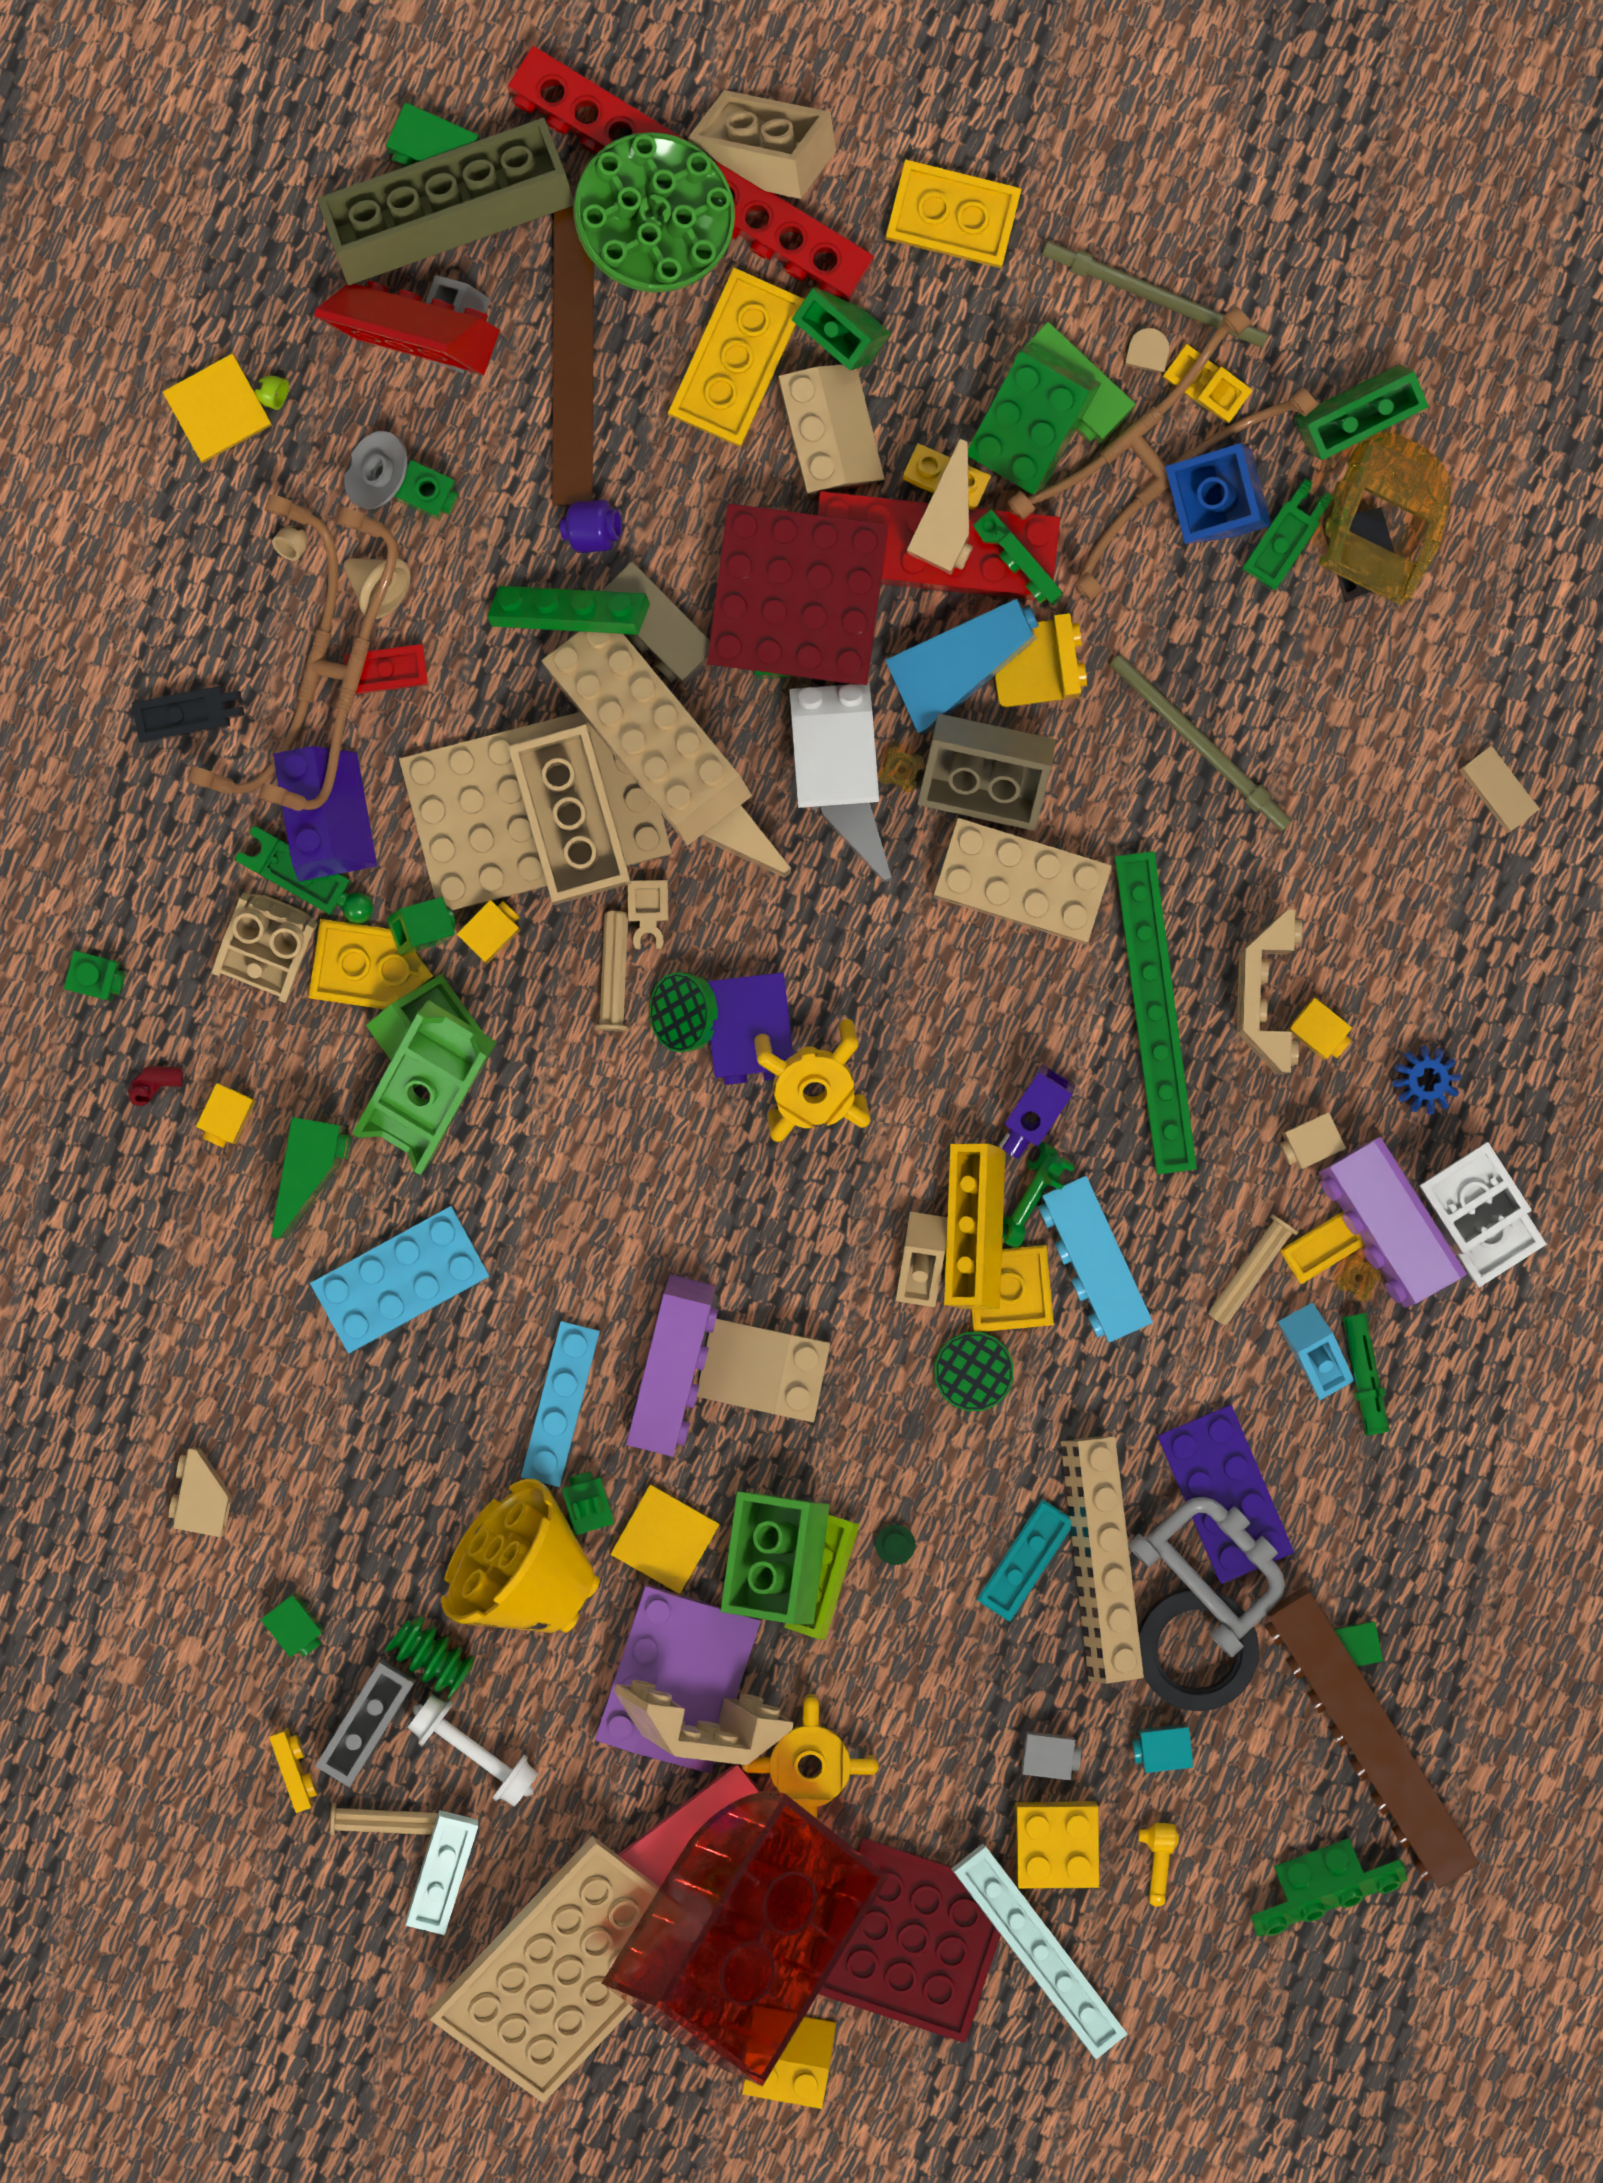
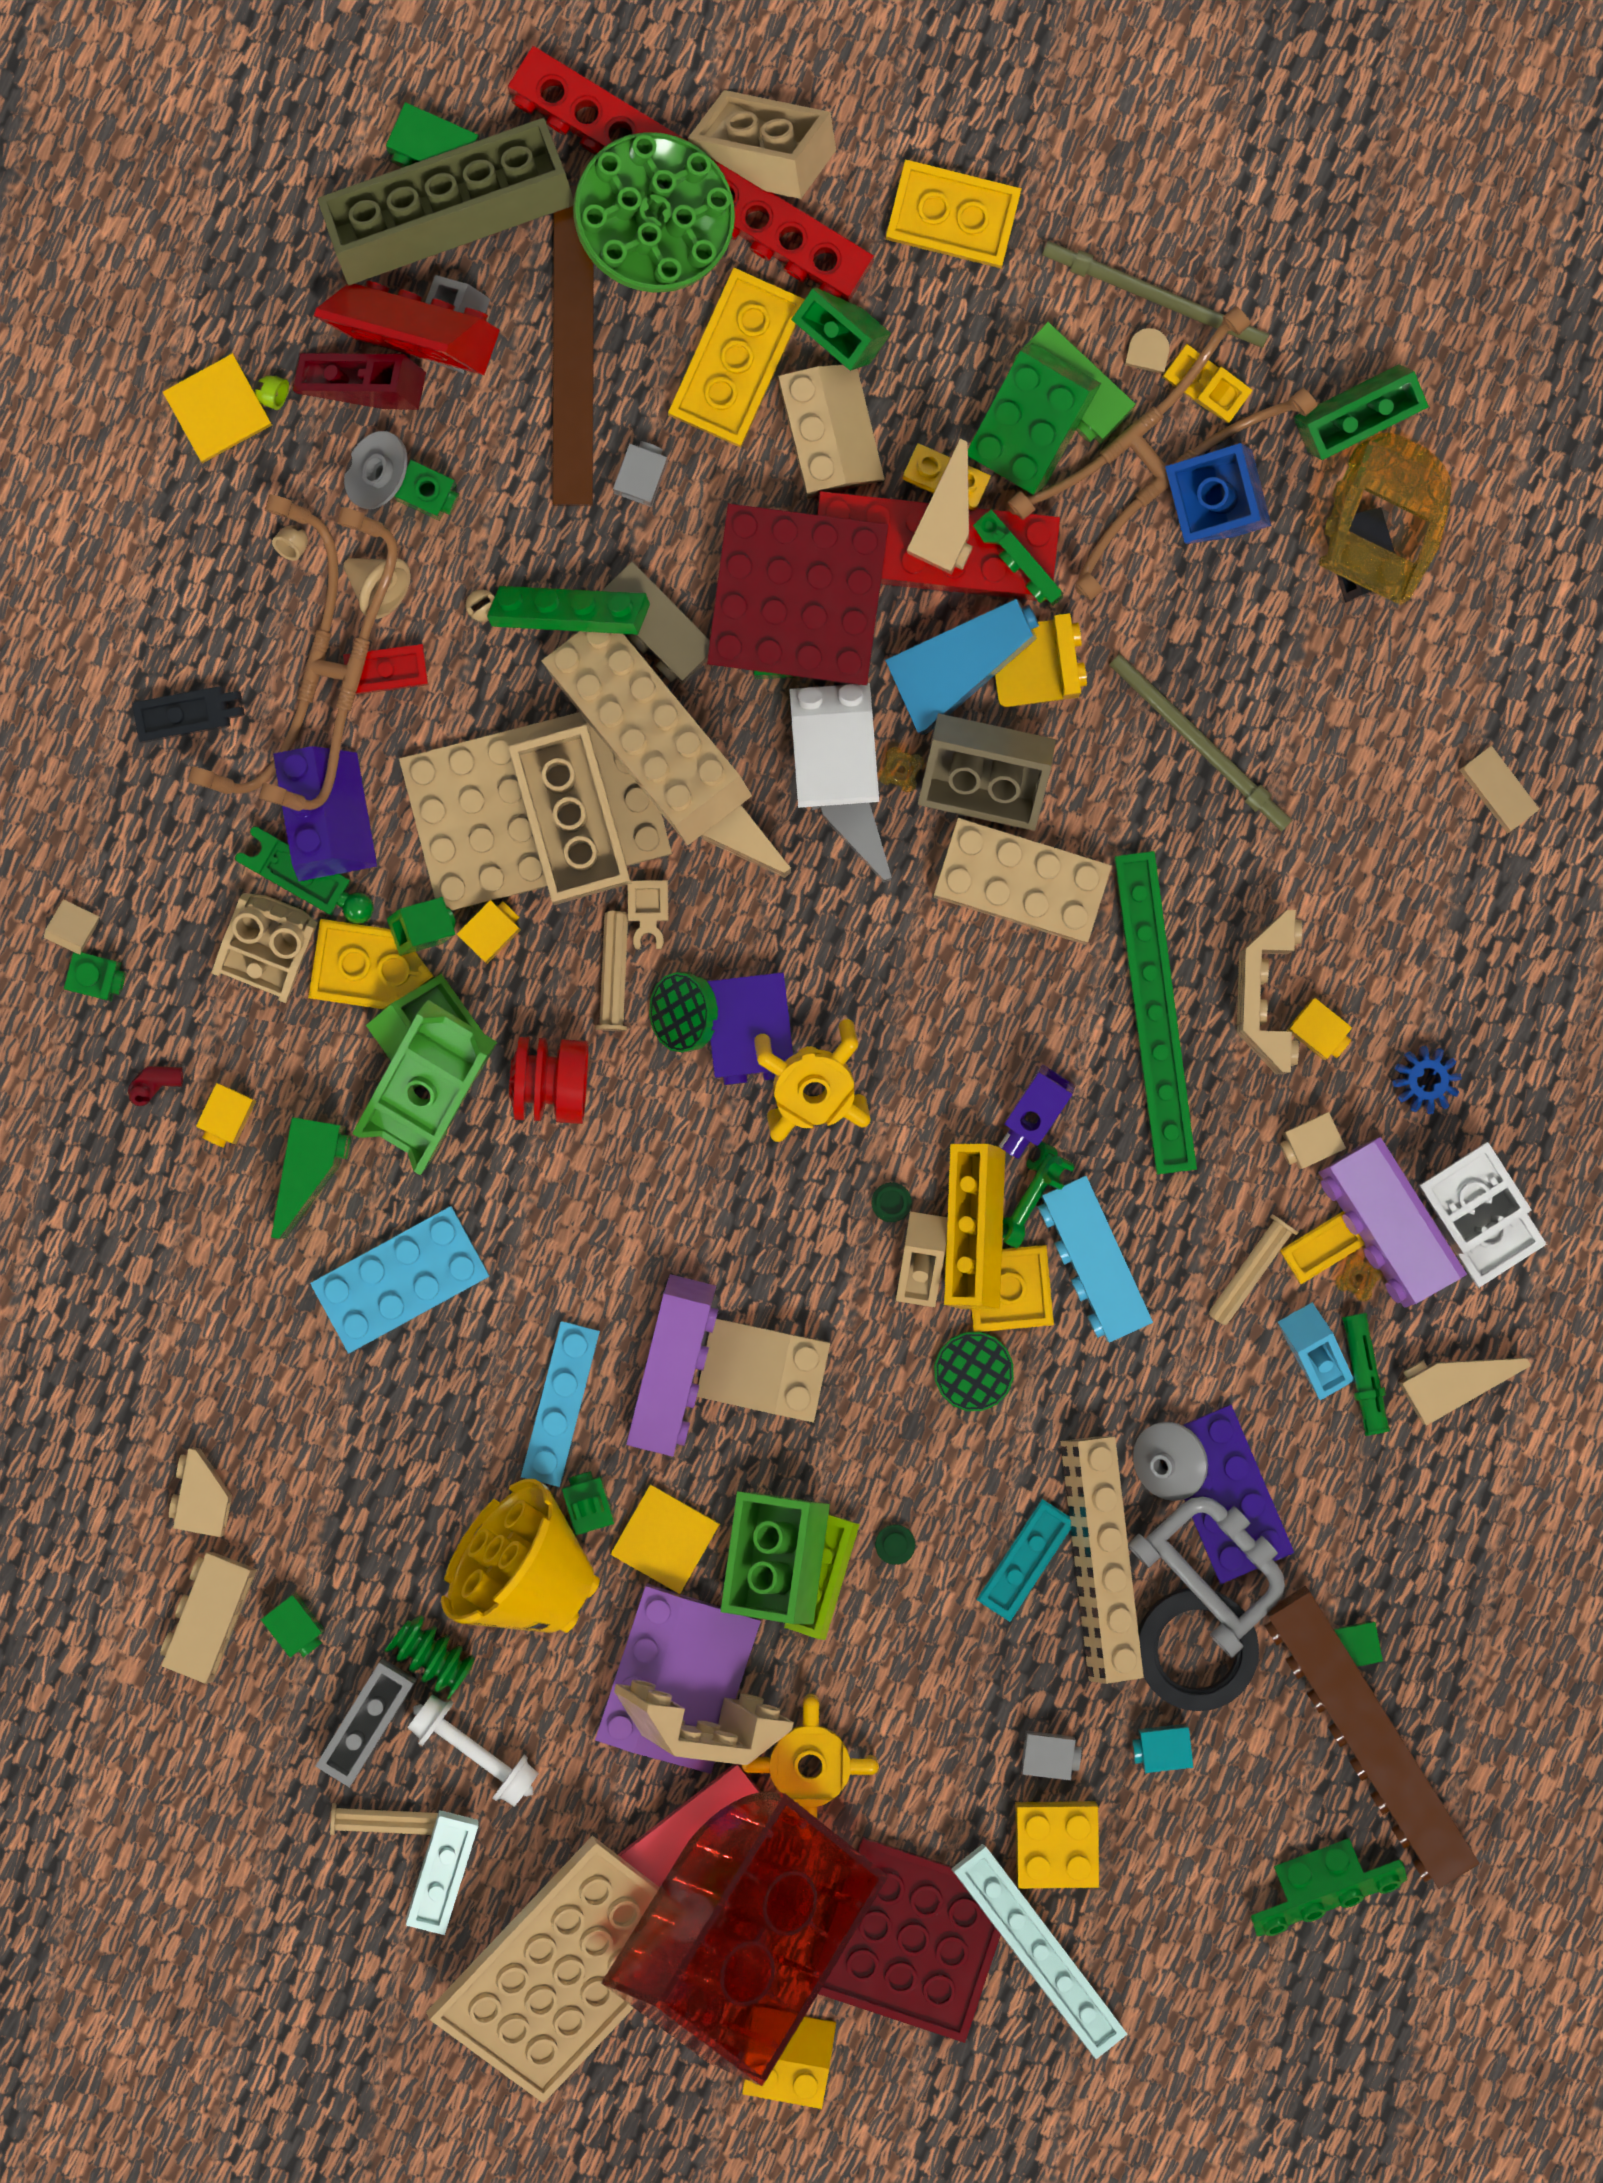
(71, 927): none -> tan tile
(207, 1617): none -> tan brick
(299, 1785): yellow plate -> none
(361, 379): none -> dark red slope
(475, 597): none -> tan hinge
(550, 1080): none -> red wheel
(591, 526): dark purple head -> none
(641, 473): none -> light grey brick
(891, 1202): none -> dark green plate
(1162, 1840): yellow piece -> none
(1181, 1452): none -> light grey dish
(1285, 539): green hinge -> none
(1445, 1386): none -> tan slope

